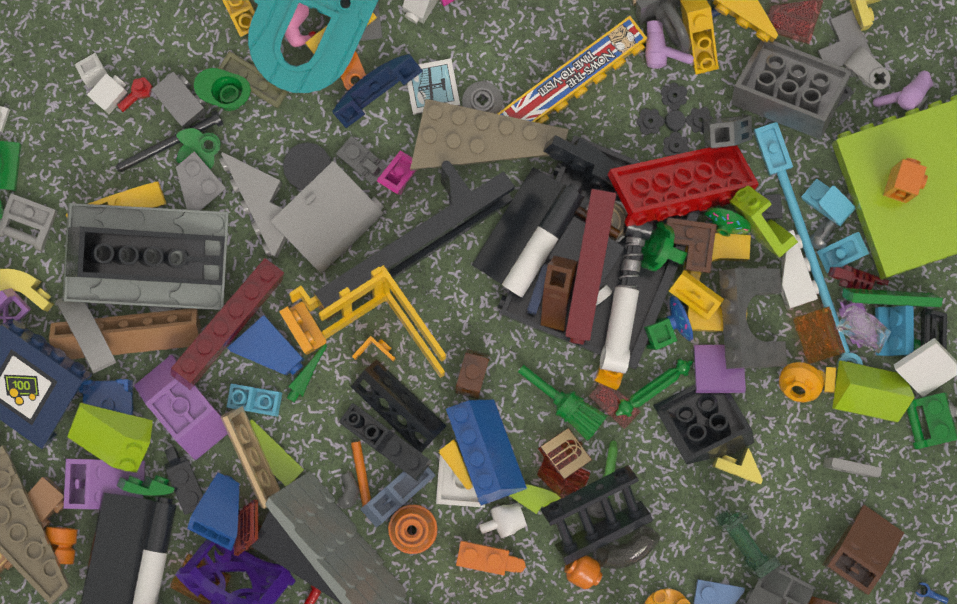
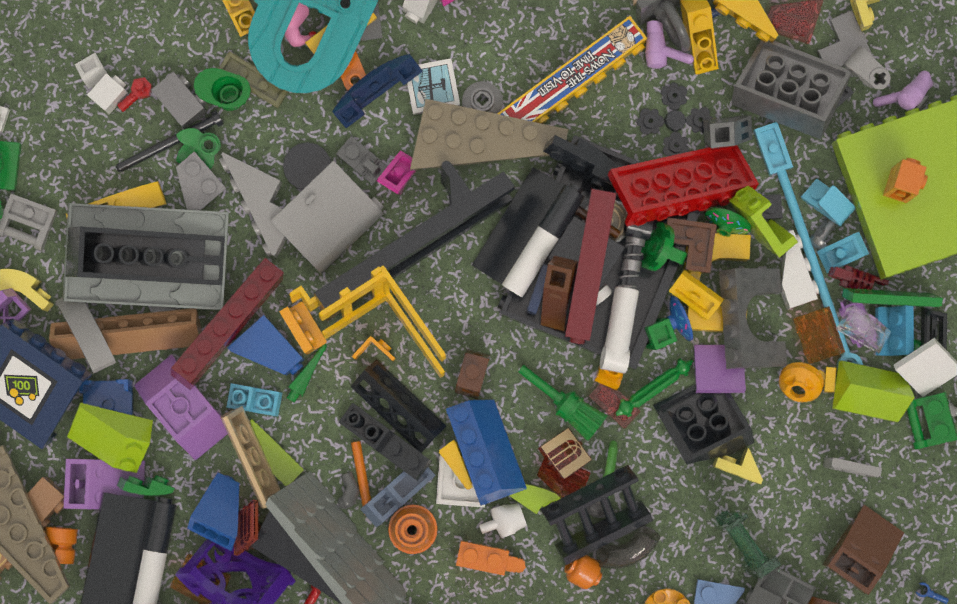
(183, 480): black hinge -> none

